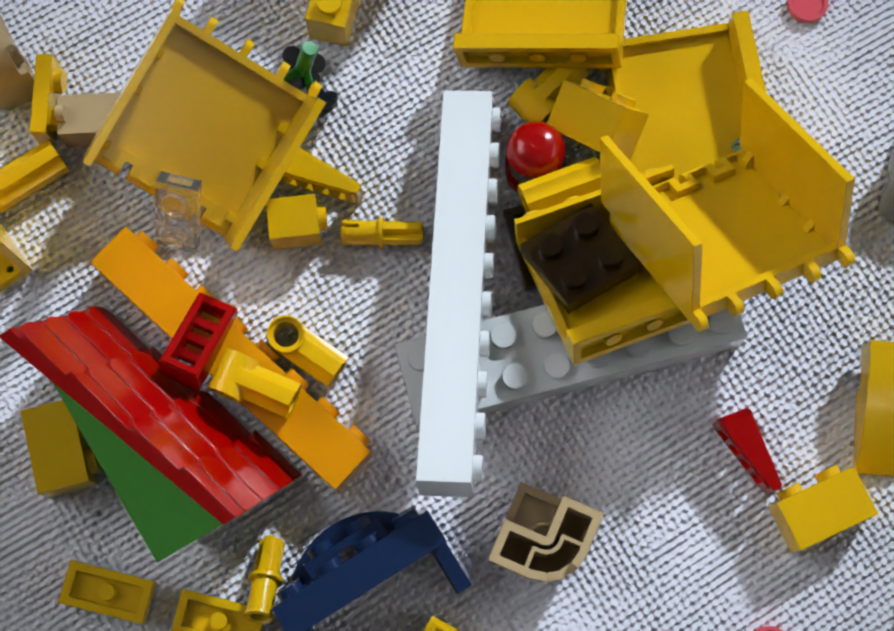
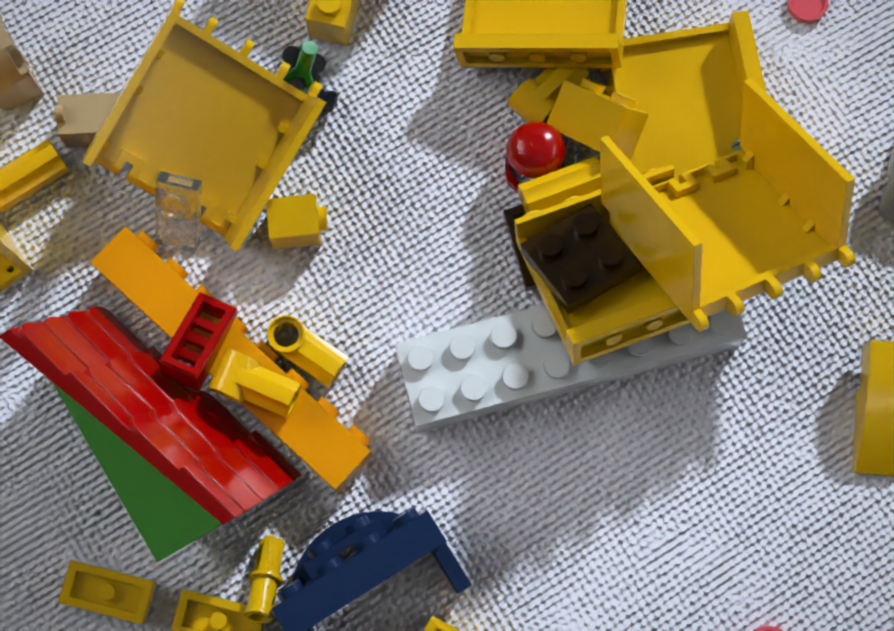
(48, 83): yellow plate -> none
(58, 451): yellow brick -> none
(317, 176): yellow slope -> none
(381, 232): yellow axle -> none
(458, 297): white brick -> none
(544, 535): tan brick -> none
(746, 443): red slope -> none
(821, 509): yellow brick -> none

